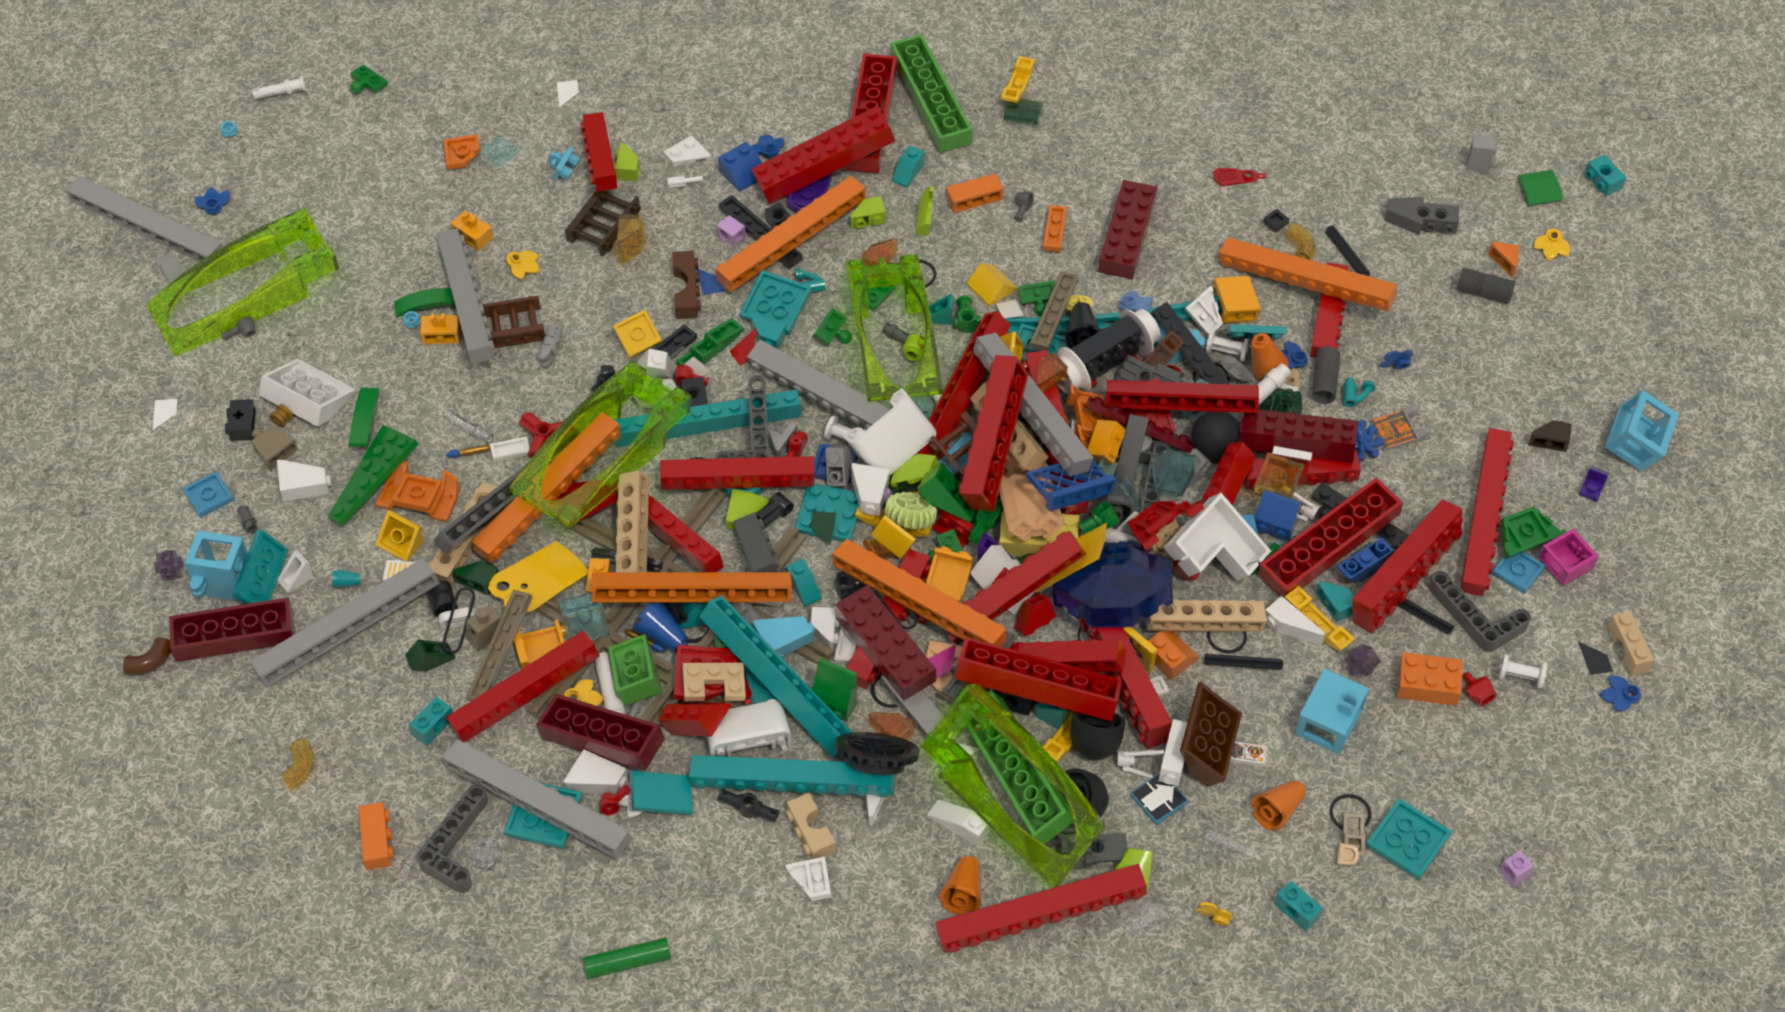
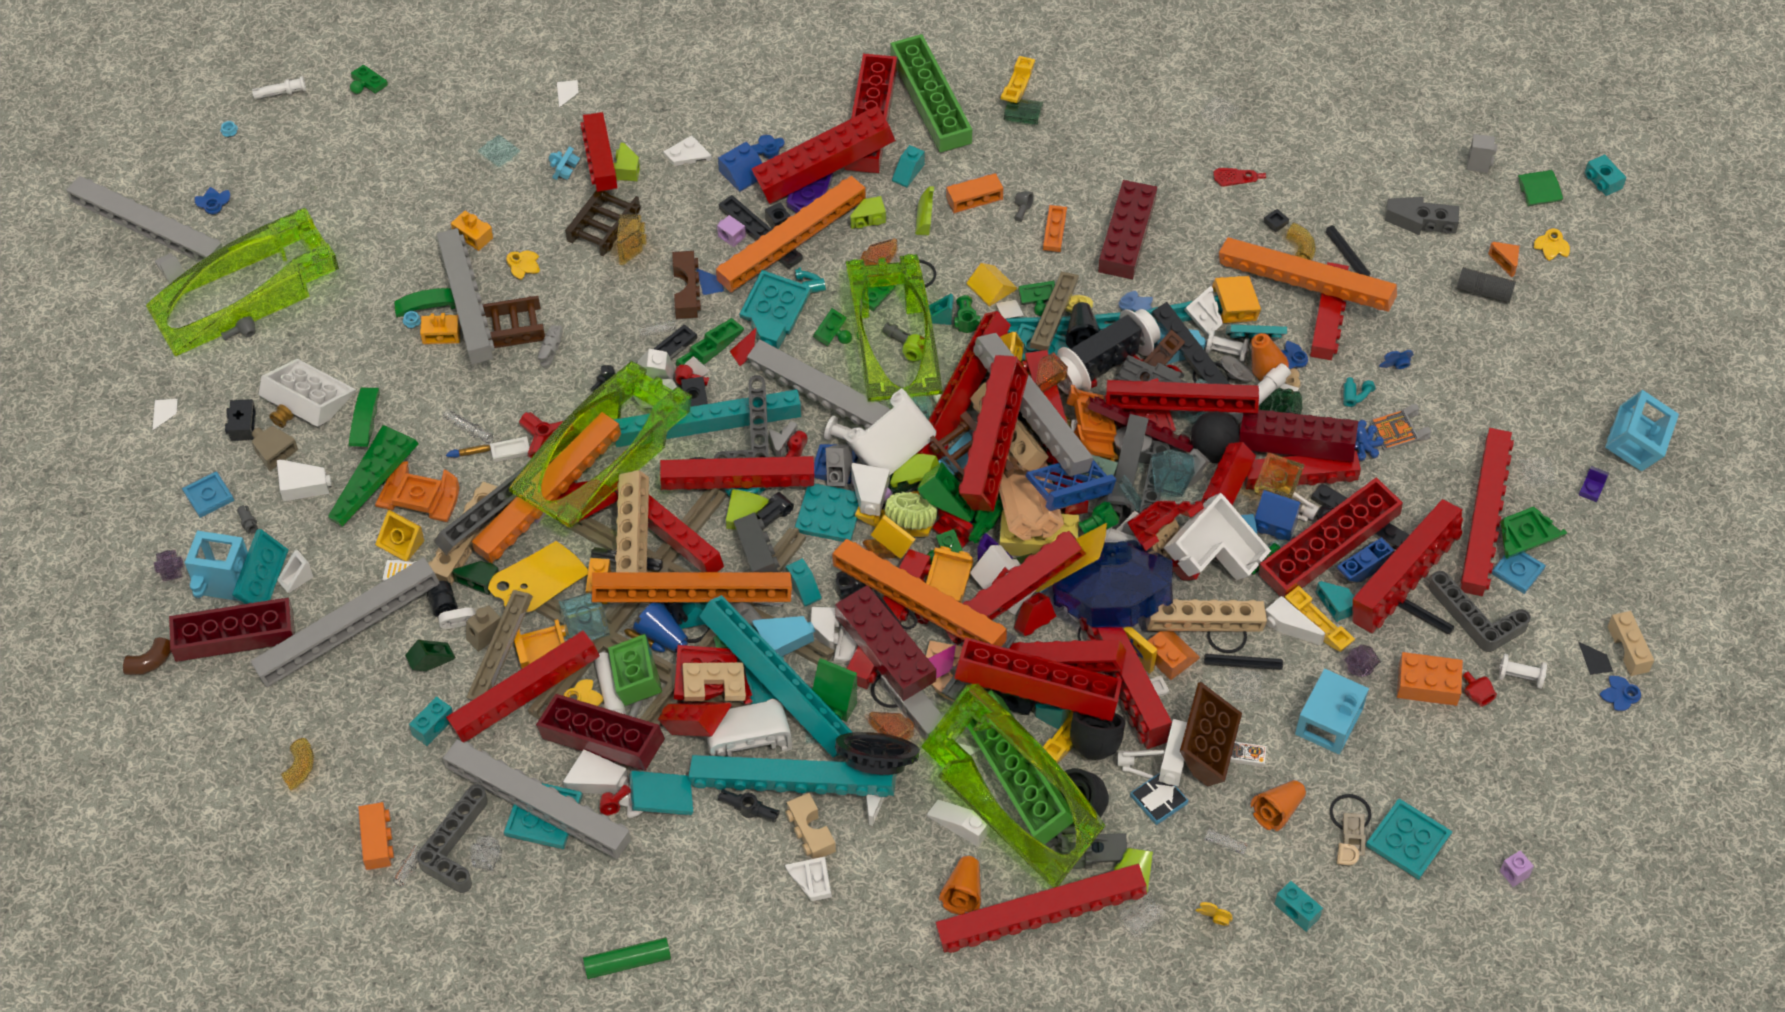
(345, 578): teal cone -> none
(450, 619): black piece -> none
(461, 150): orange plate -> none
(637, 333): yellow tile -> none
(679, 181): white axle -> none
(823, 524): dark green sticker -> none
(1106, 441): light orange brick -> none
(1292, 454): white tile -> none
(1326, 375): dark grey piece -> none
(1552, 436): dark brown slope -> none
(1568, 557): dark pink piece -> none

